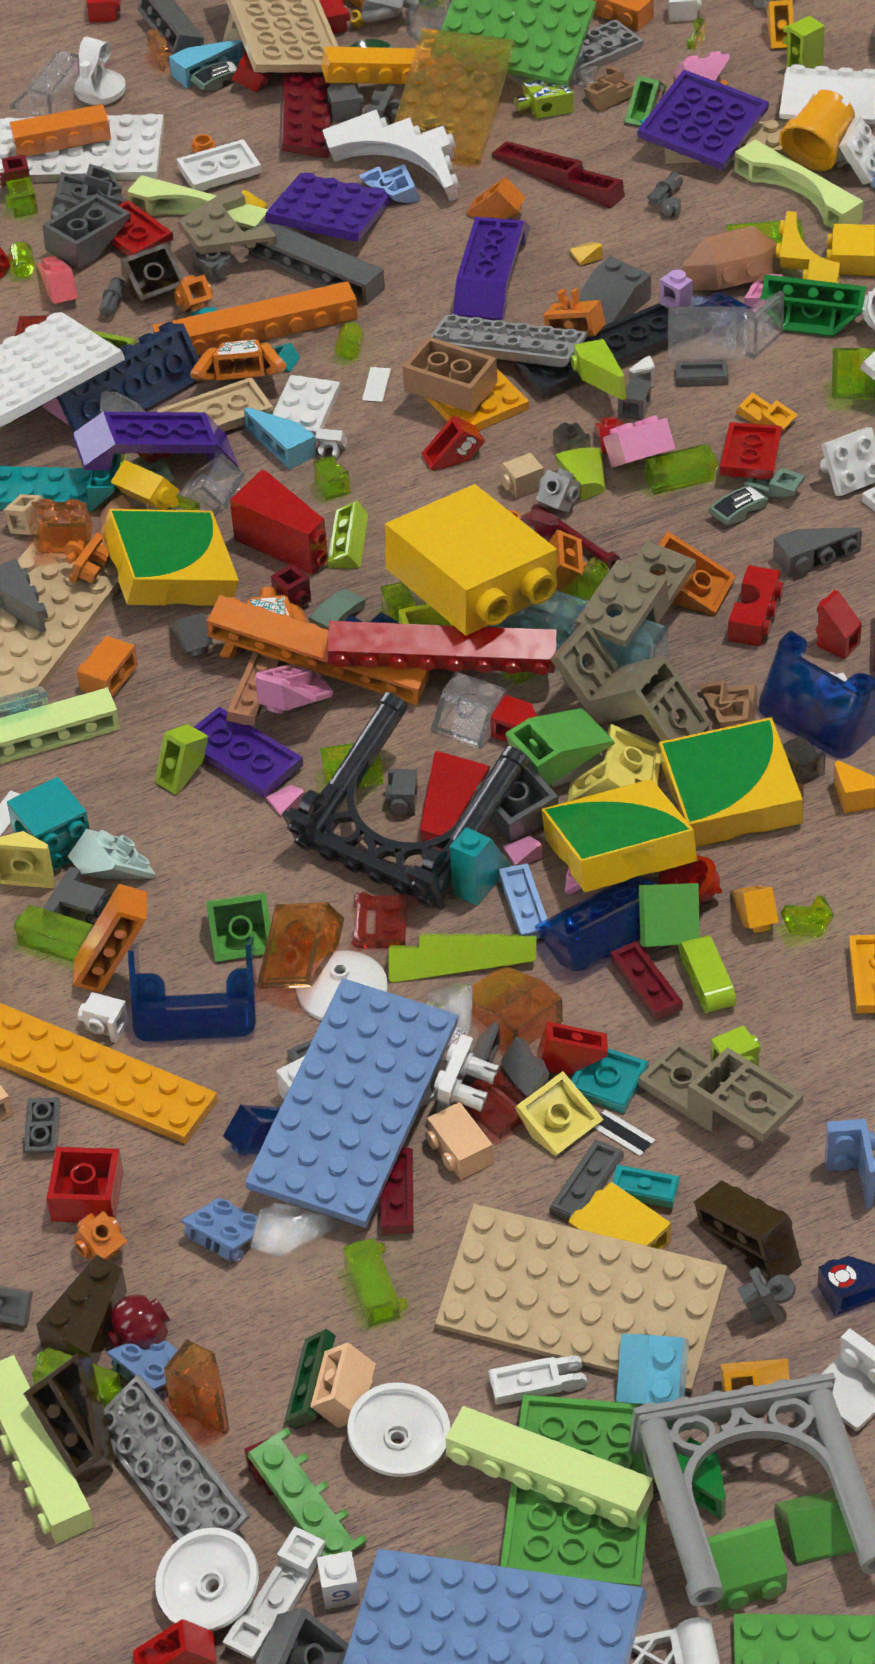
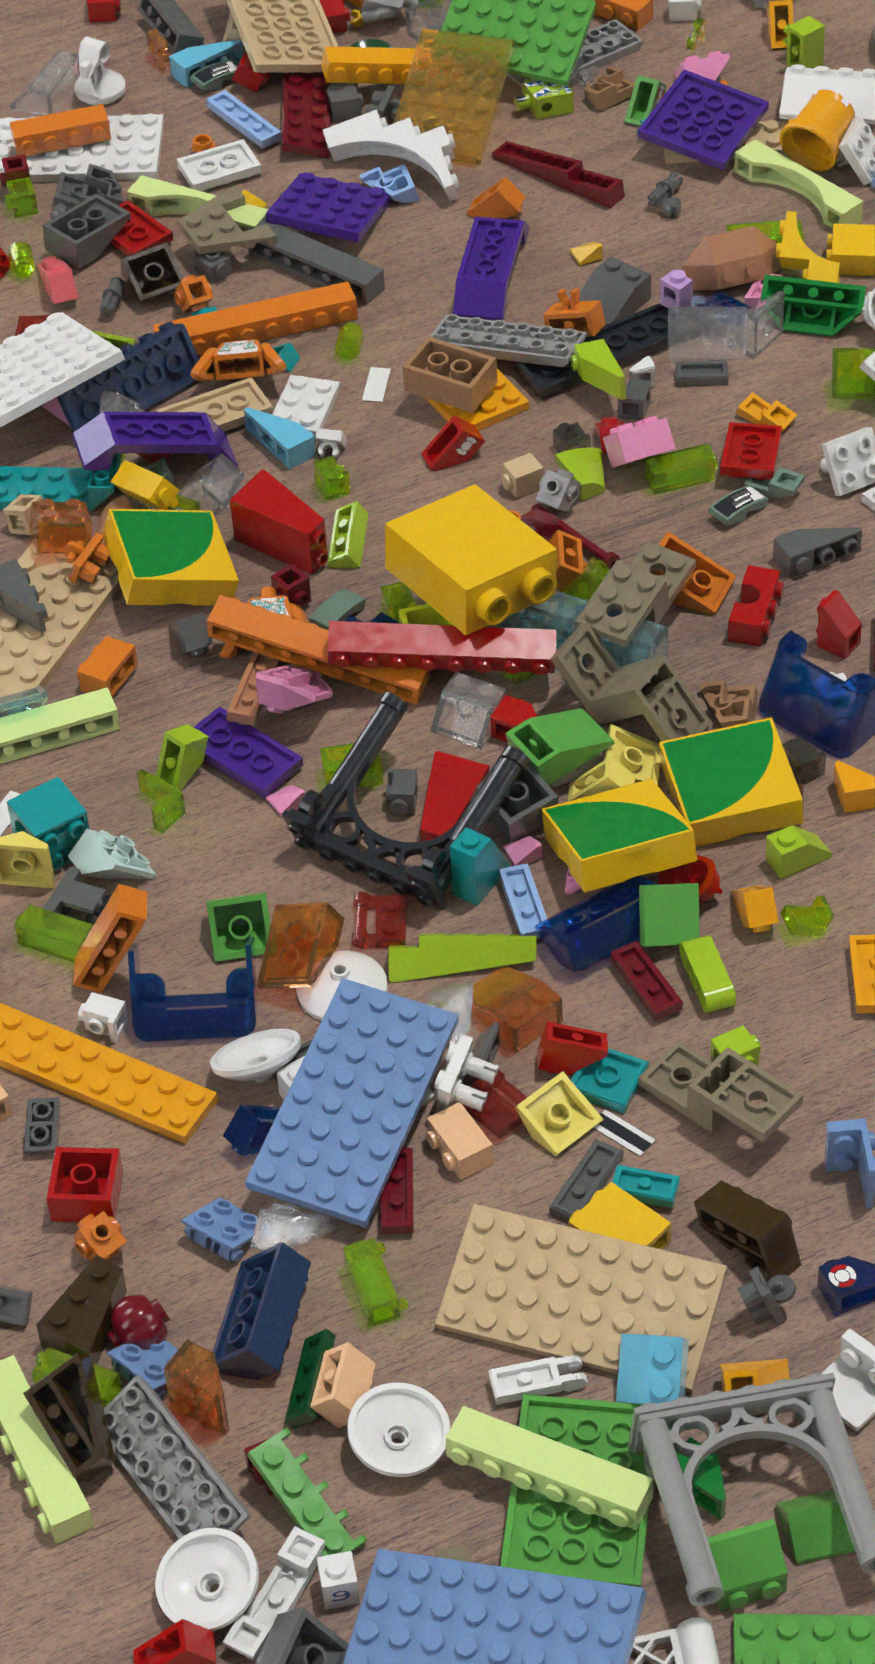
(169, 799): none -> clear neon green bracket
(243, 119): none -> light blue plate
(256, 1055): none -> white dish
(261, 1313): none -> dark blue slope
(524, 1068): dark grey slope -> none
(794, 850): none -> lime slope

